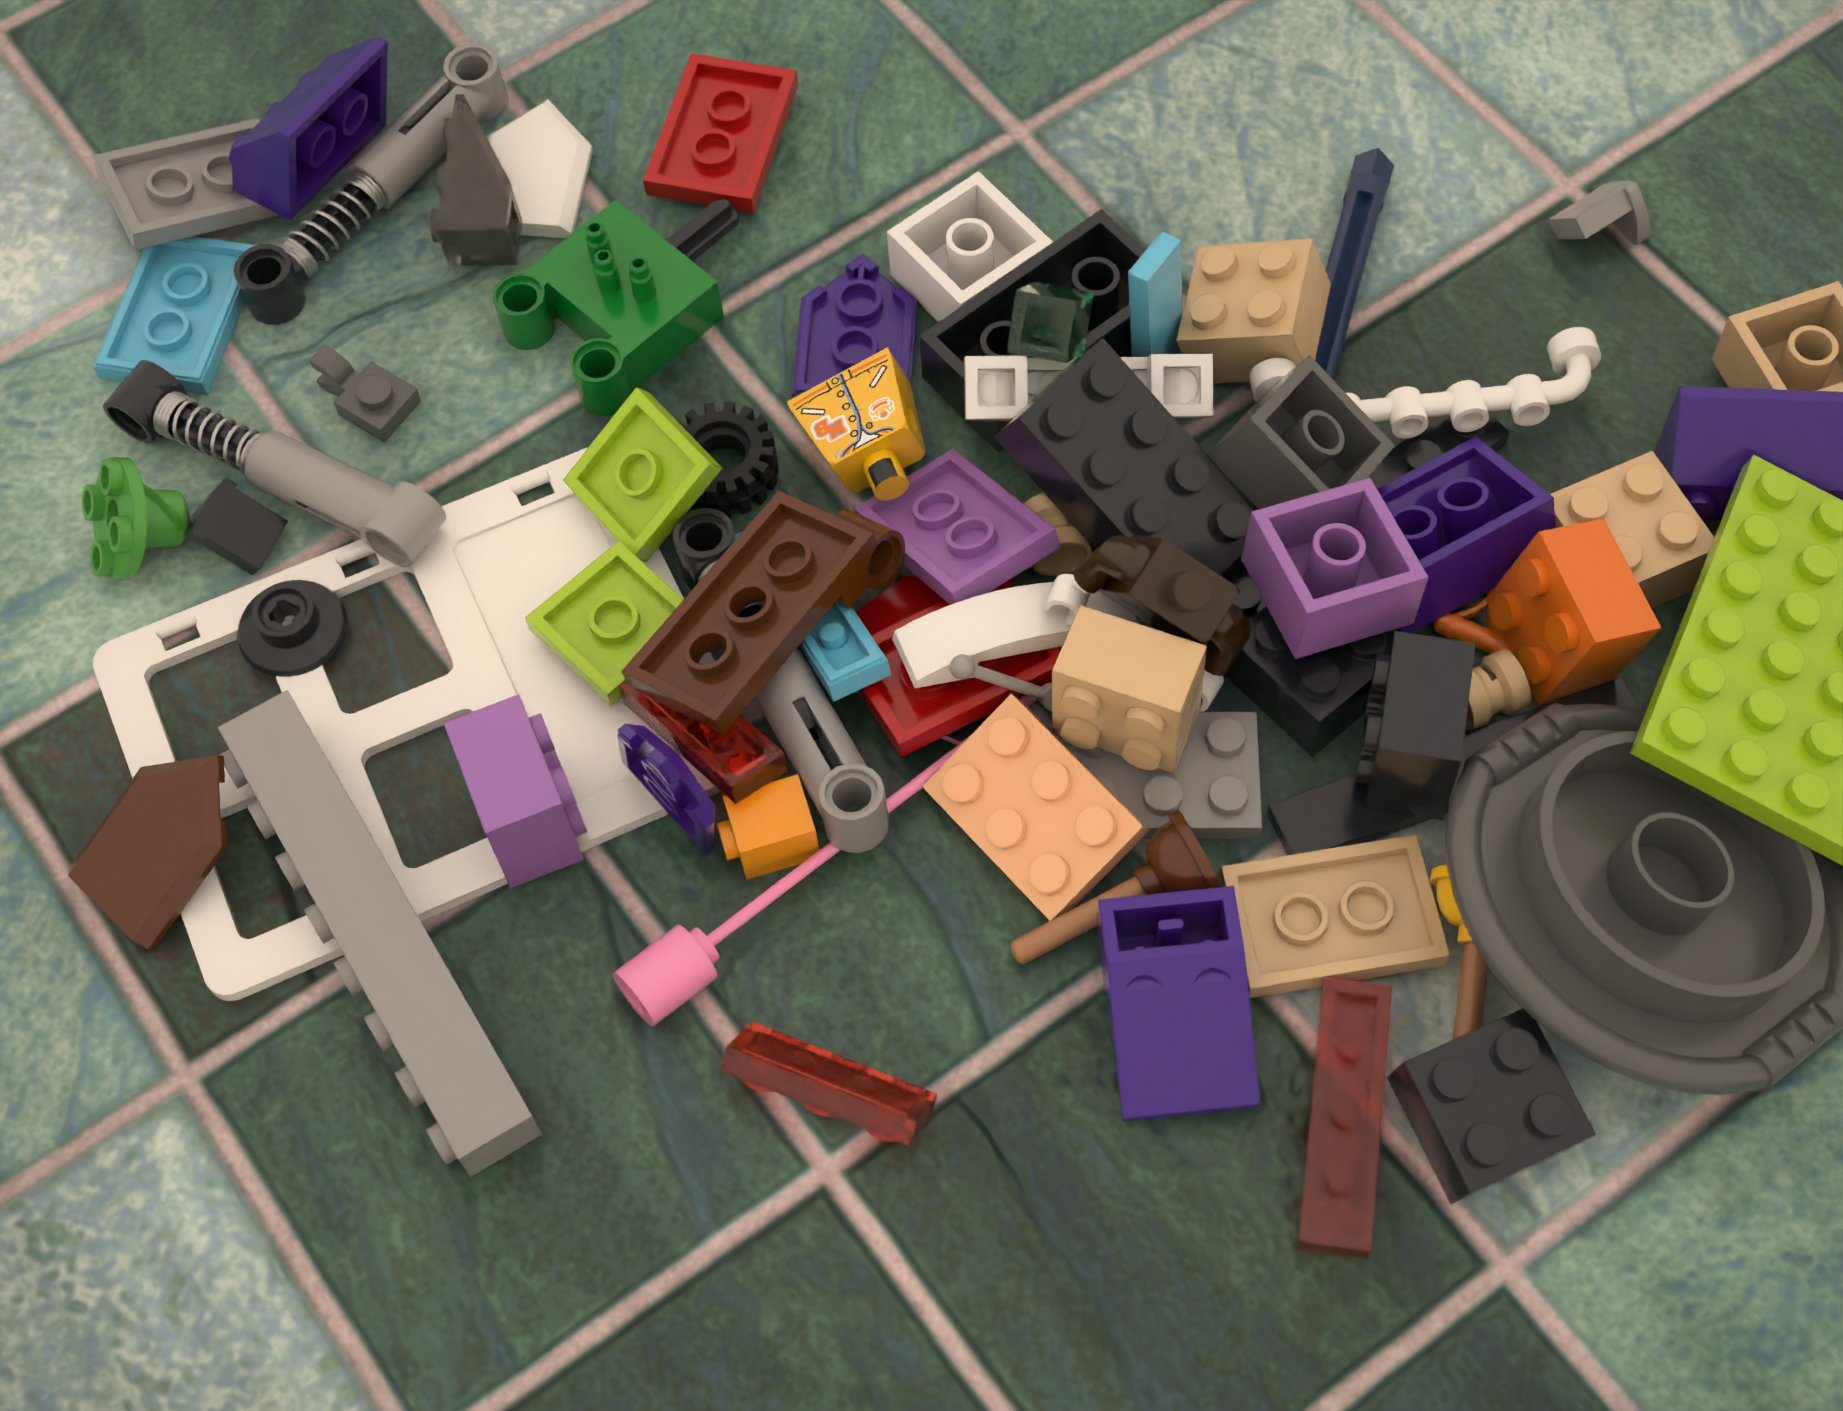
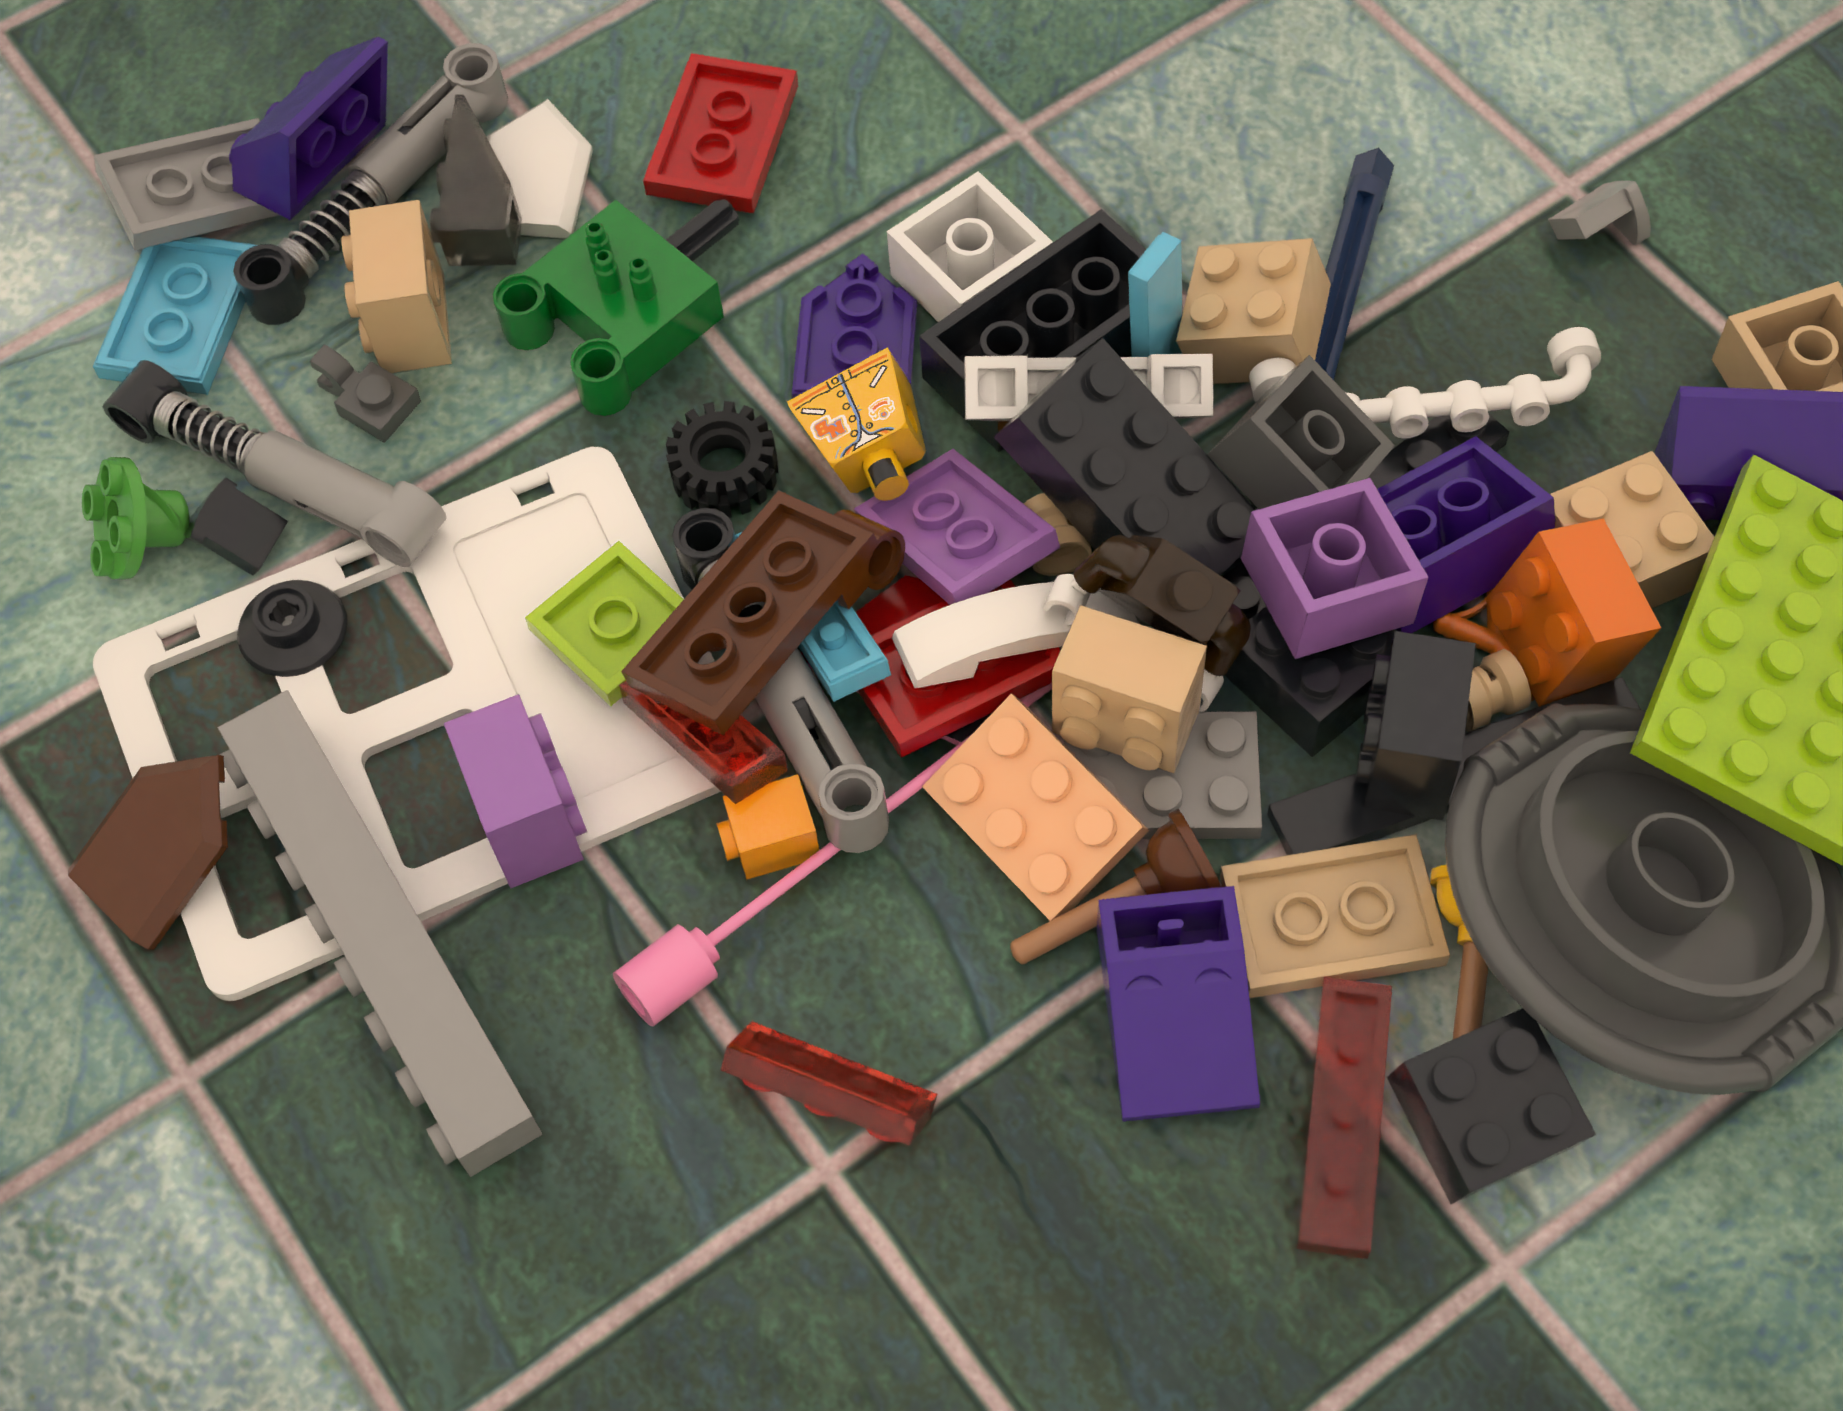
(397, 287): none -> tan brick
(642, 474): lime plate -> none
(669, 783): dark purple tile -> none
(963, 667): light grey hinge -> none
(1050, 322): clear green brick -> none

